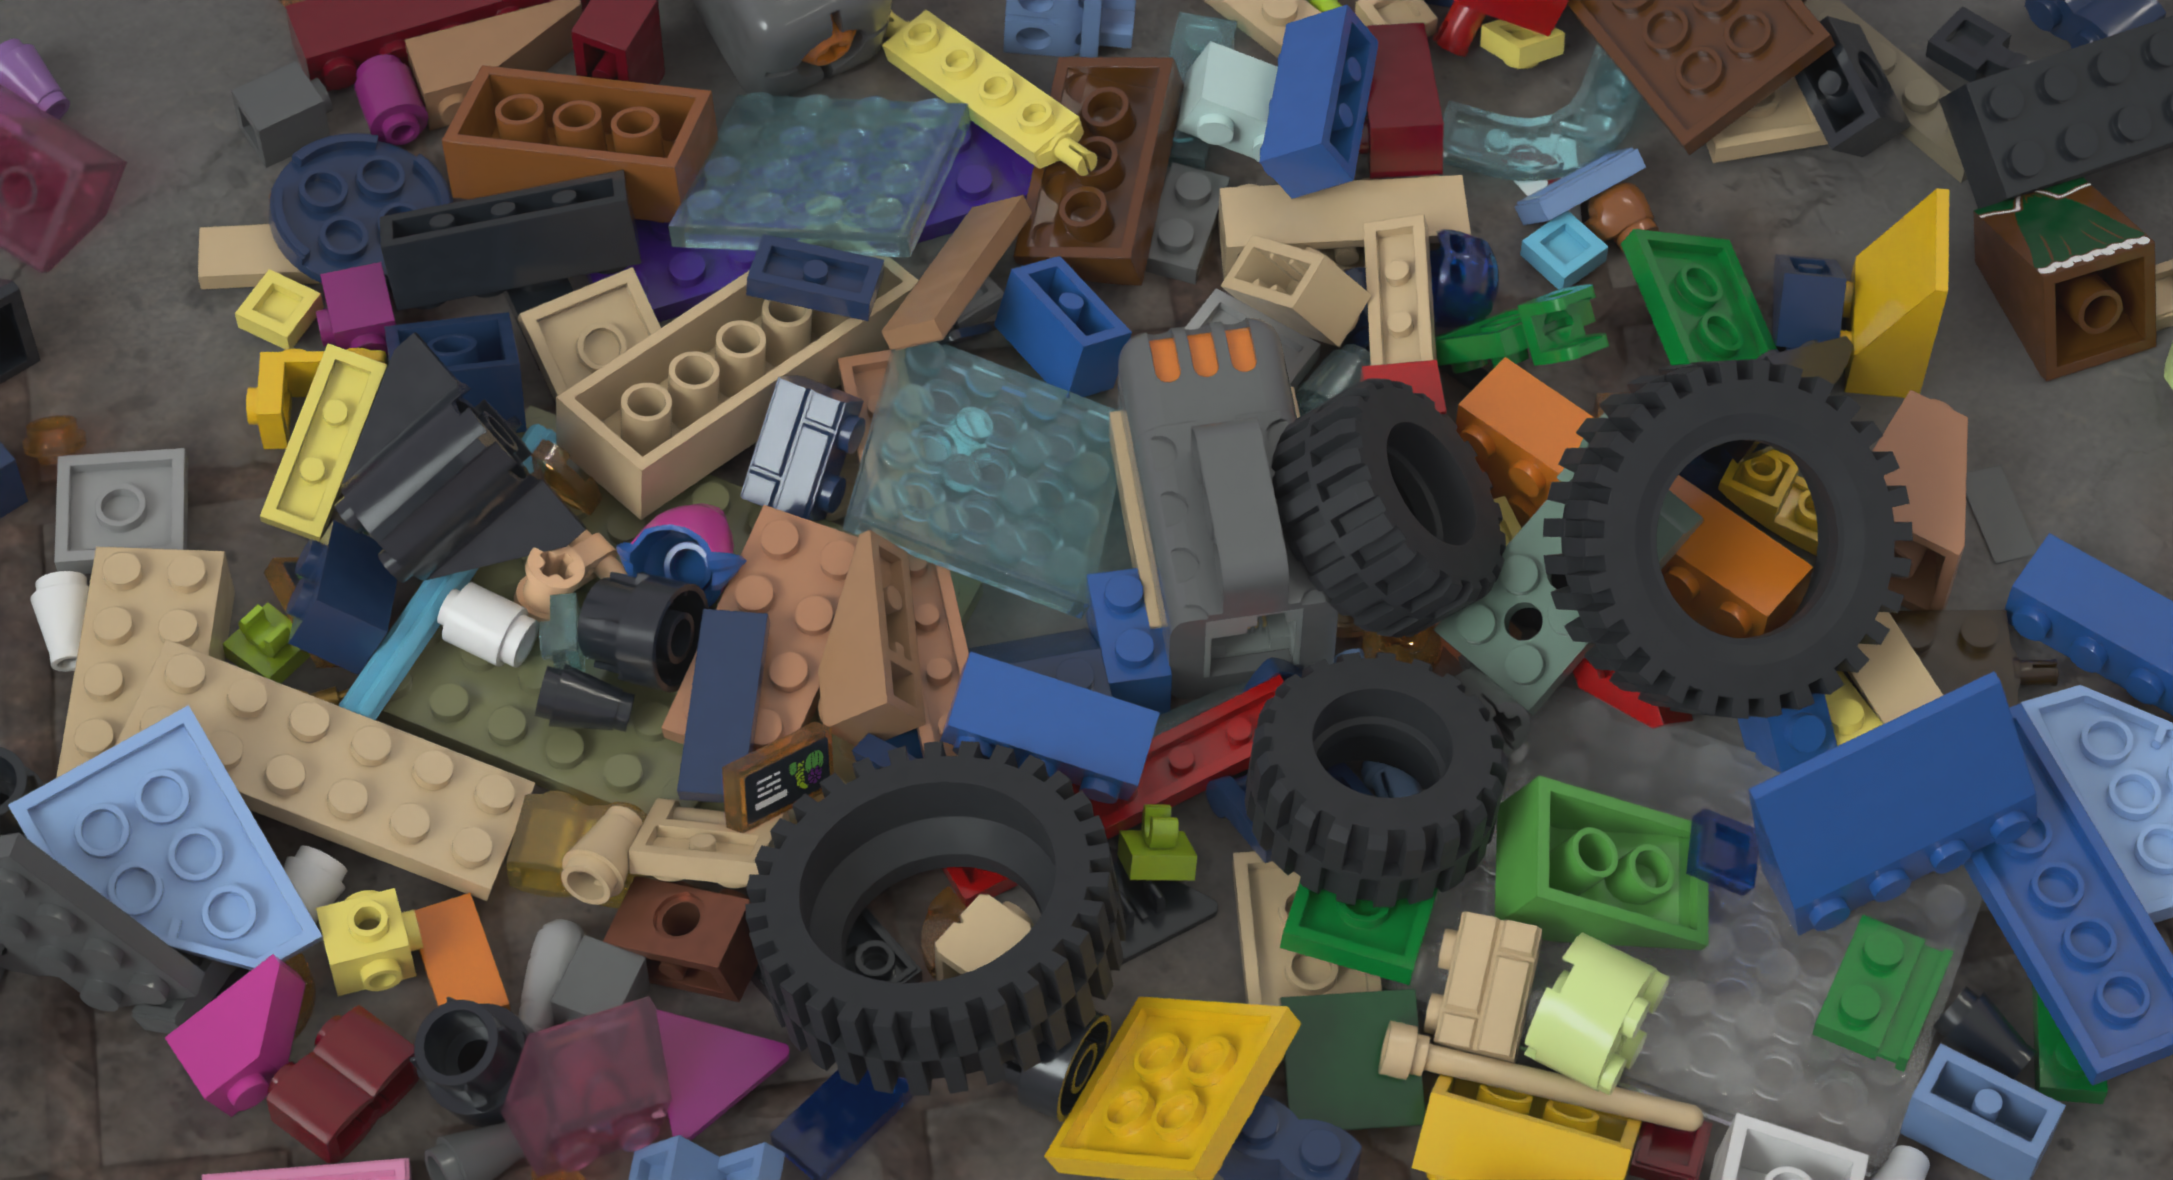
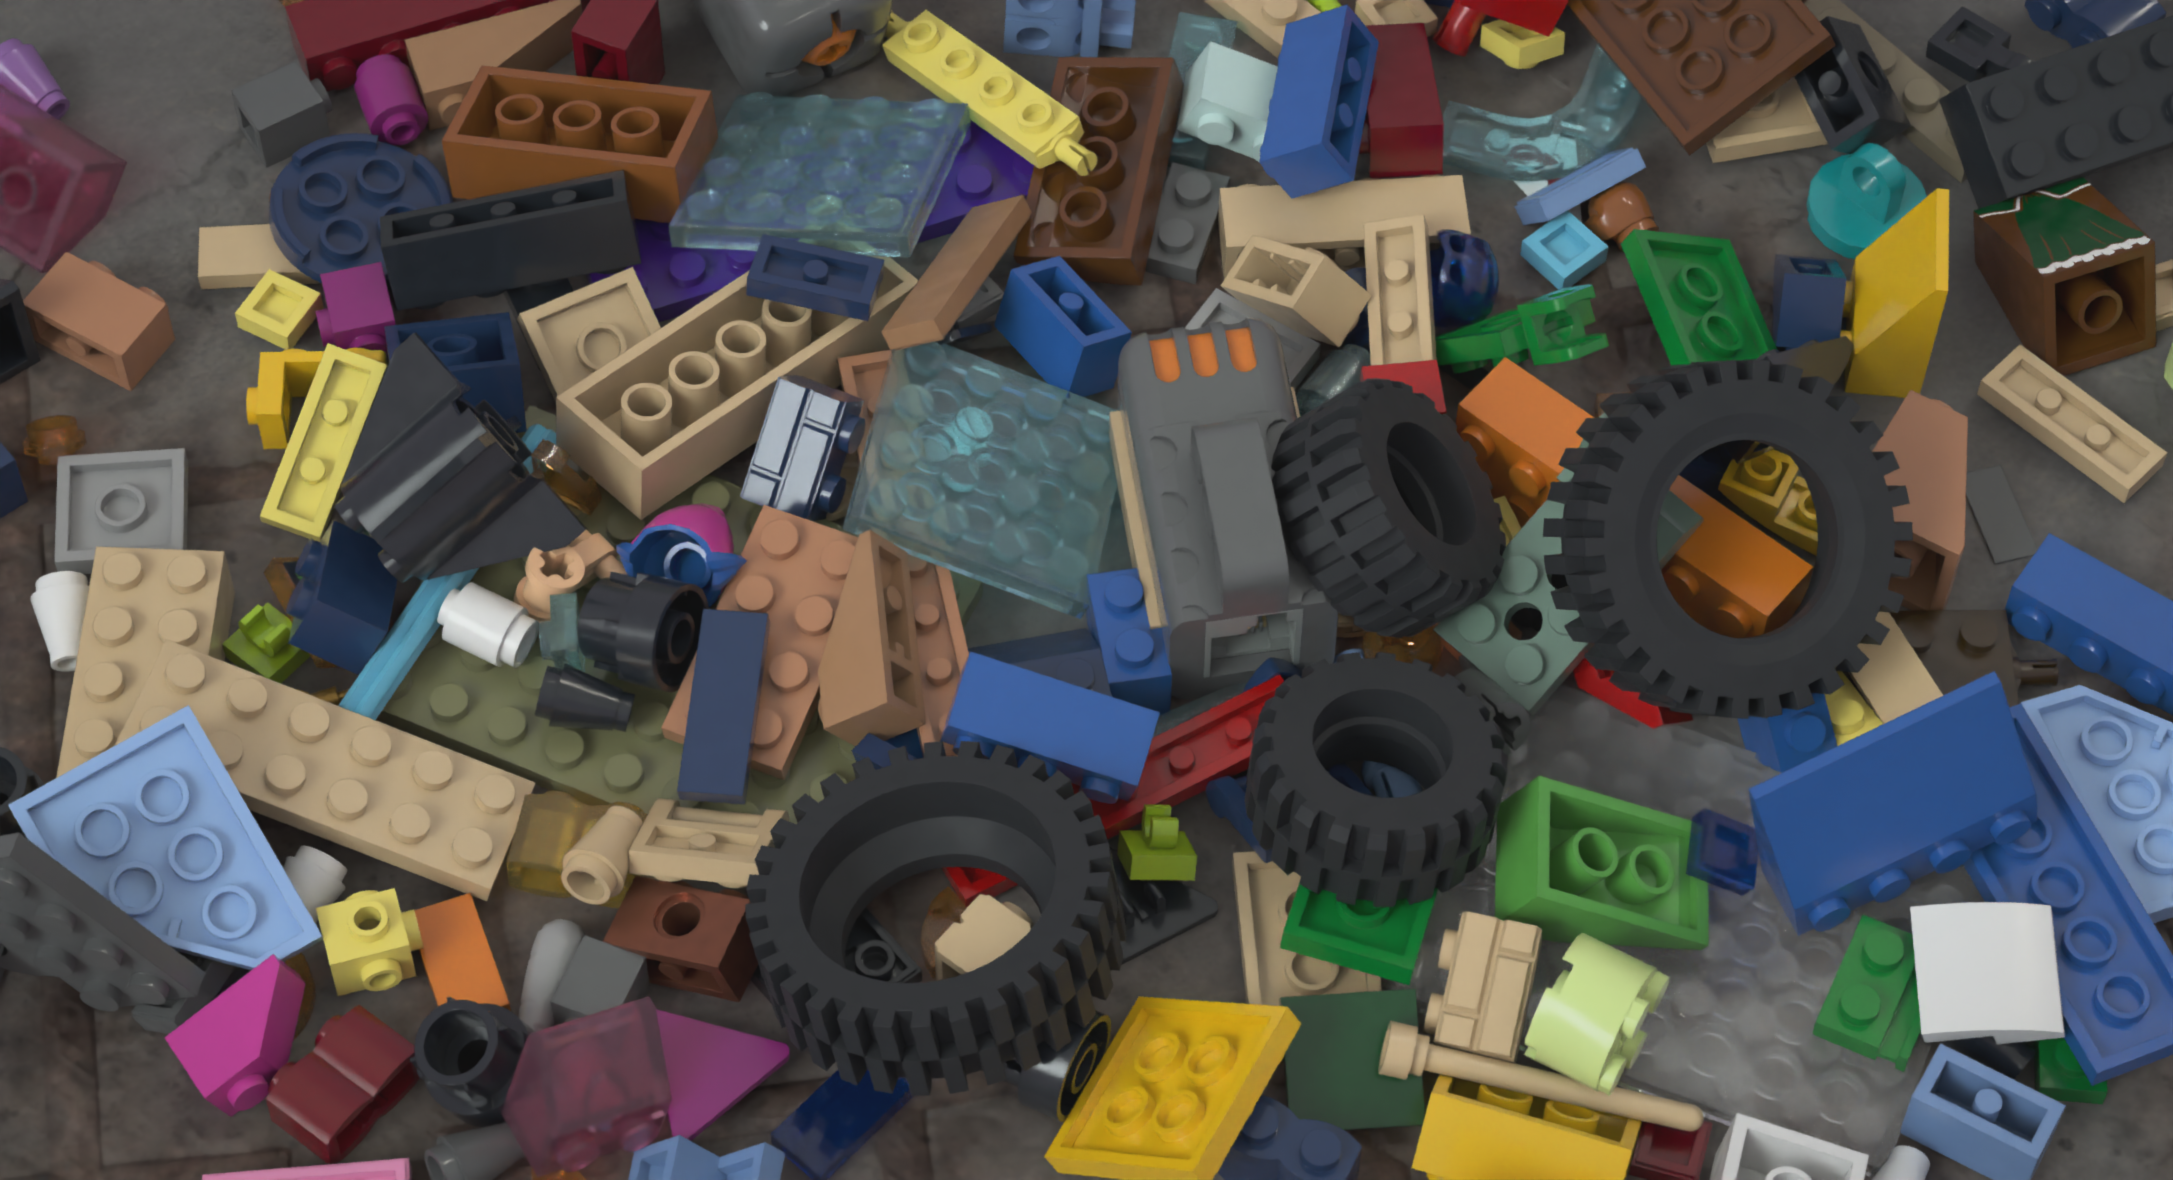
(99, 320): none -> nougat brick
(776, 776): tile -> none
(1860, 198): none -> teal tile
(1987, 971): none -> white slope
(2072, 423): none -> tan plate

